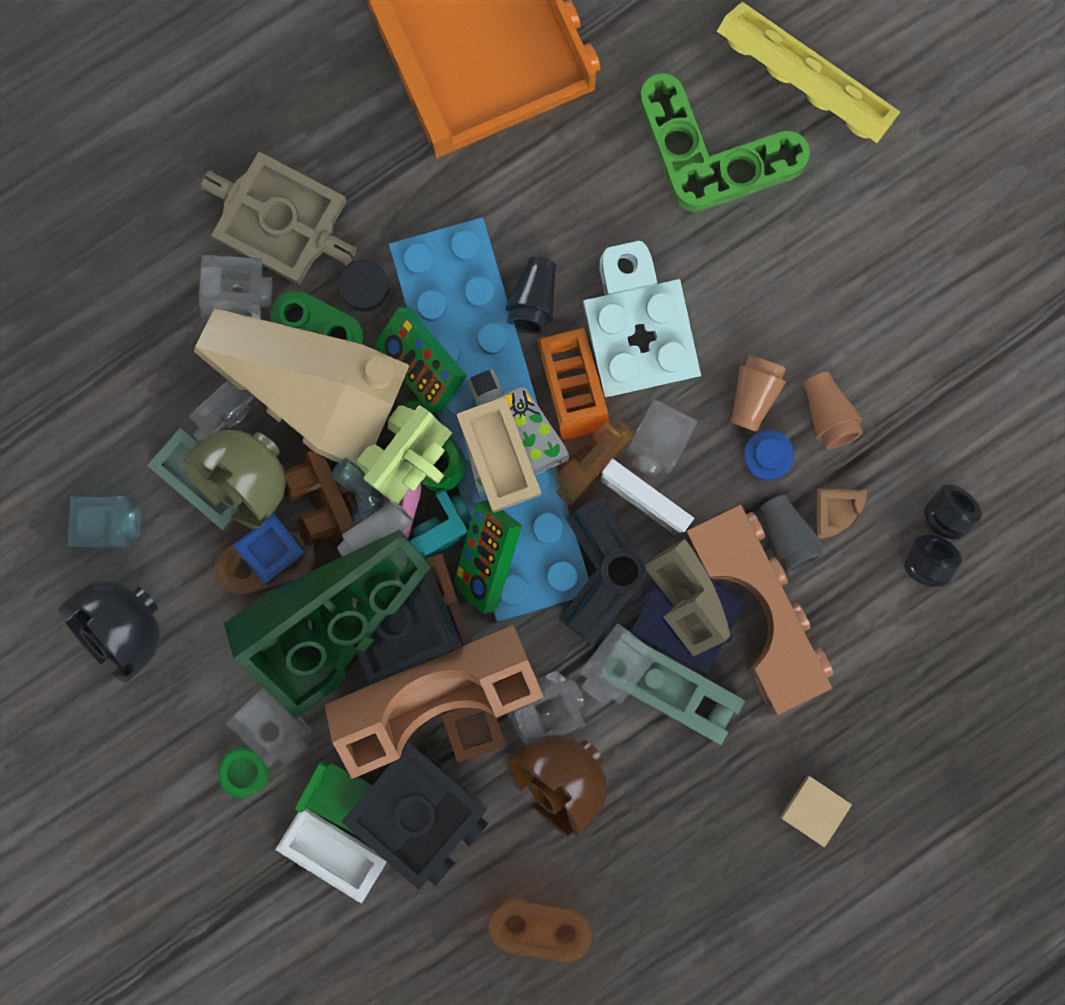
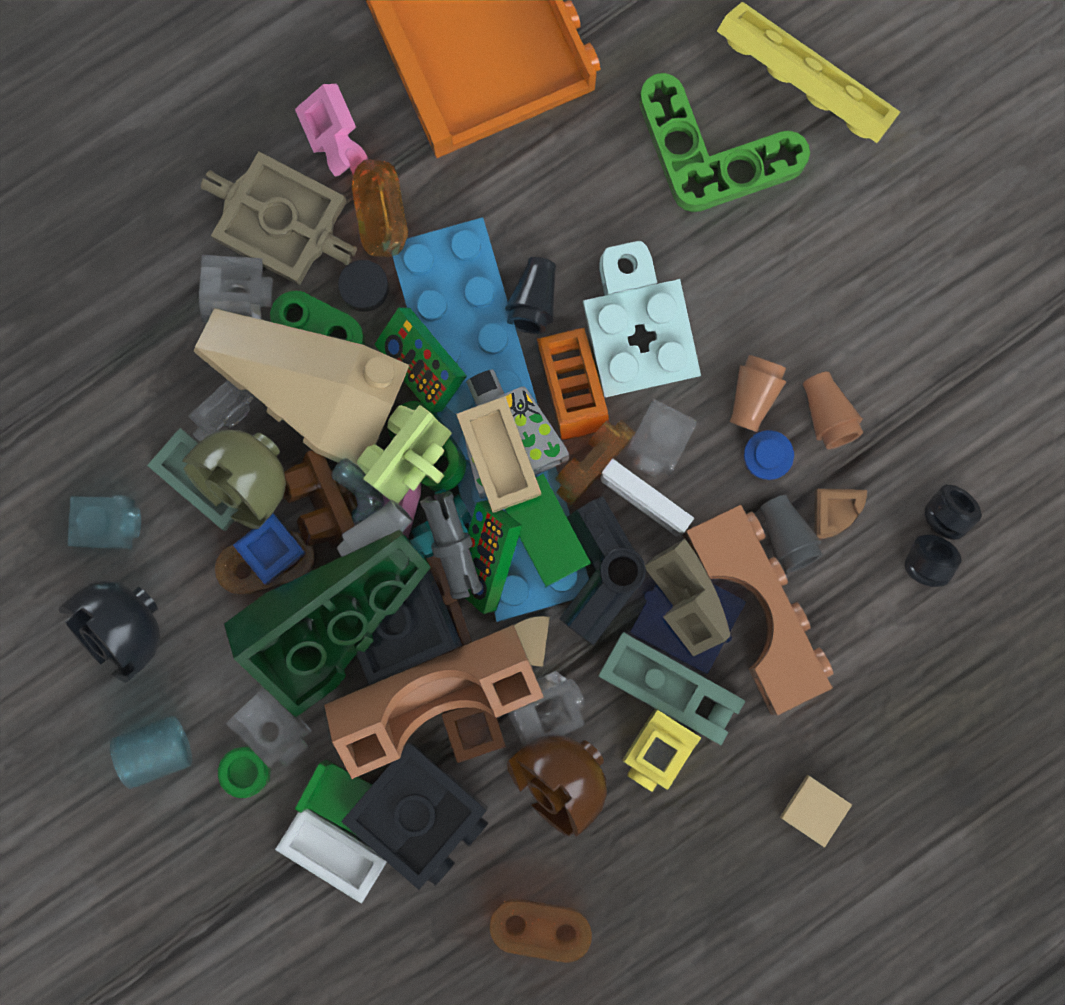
(150, 752): none -> clear light blue piece
(327, 128): none -> bright pink plate
(379, 208): none -> clear orange plate
(451, 545): none -> dark grey pin
(533, 638): none -> tan tile
(548, 536): none -> green tile
(631, 651): clear brick -> none
(659, 751): none -> light yellow window

